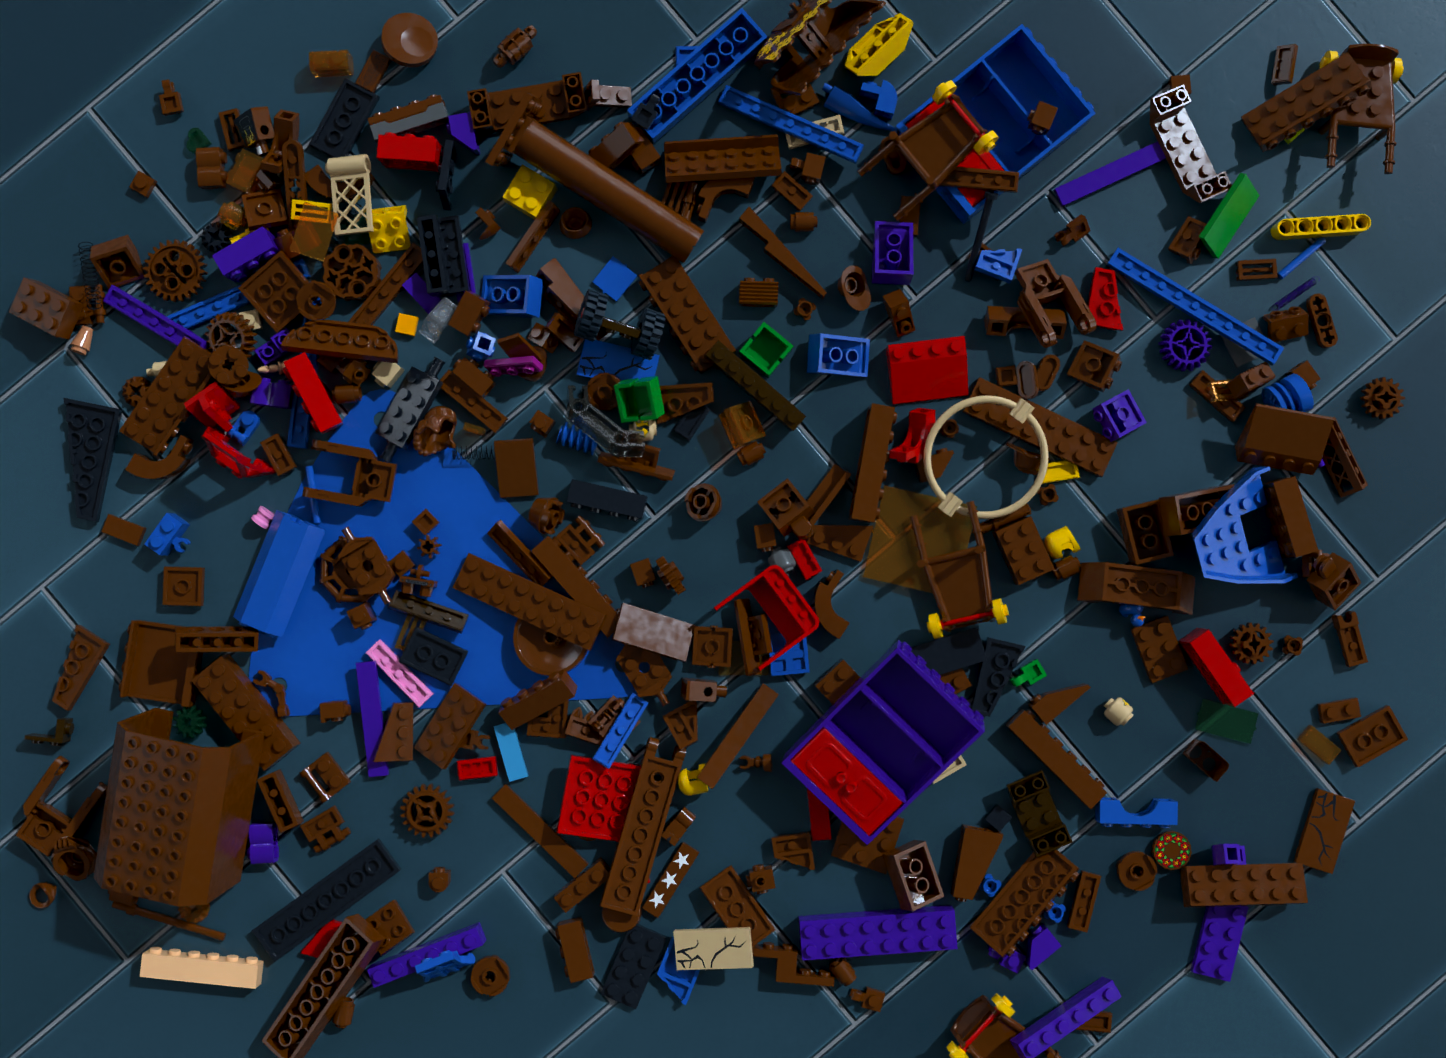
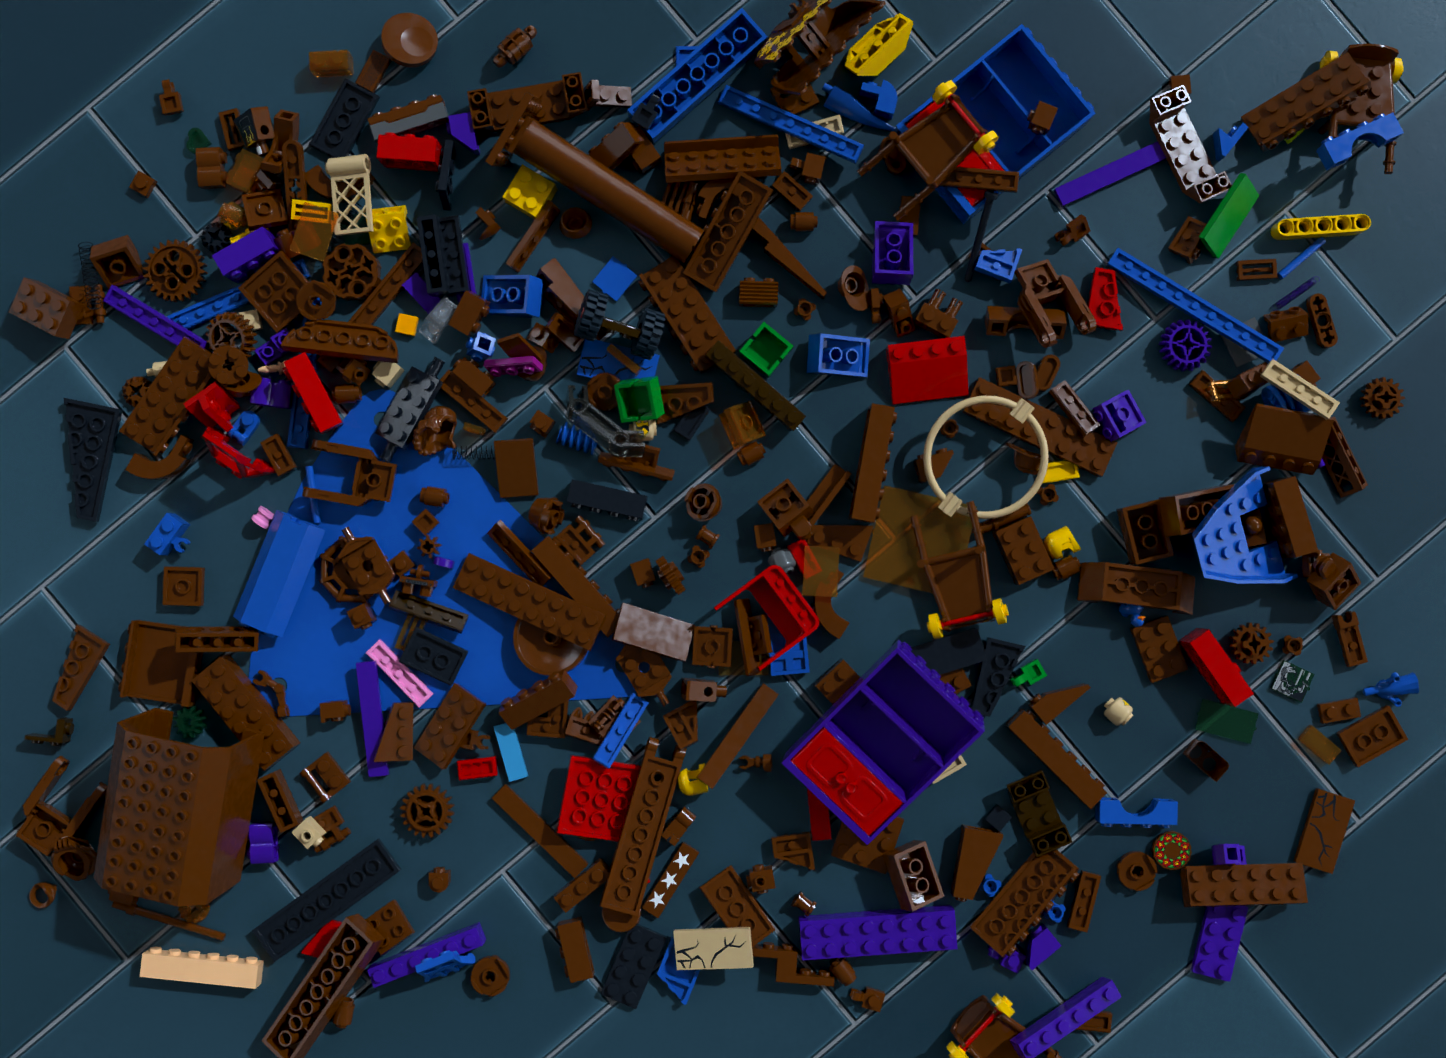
(82, 341): nougat cone -> none
(124, 529): reddish brown tile -> none
(309, 833): none -> tan brick
(434, 496): none -> reddish brown brick
(443, 562): none -> dark purple tile
(622, 358): none -> clear orange tile
(693, 557): none -> reddish brown plate
(707, 536): none -> reddish brown bush
(727, 231): none -> reddish brown plate
(803, 904): none -> reddish brown bush
(821, 571): none -> clear orange piece
(876, 301): none -> reddish brown plate
(912, 448): red arch -> none
(936, 321): none -> reddish brown brick
(1074, 408): none -> reddish brown tile
(1095, 366): reddish brown plate -> none
(1224, 142): none -> blue slope
(1254, 528): none -> reddish brown tile
(1284, 64): reddish brown plate -> none
(1292, 681): none -> piece
(1299, 389): none -> tan plate
(1379, 132): none -> blue arch
(1394, 686): none -> blue piece

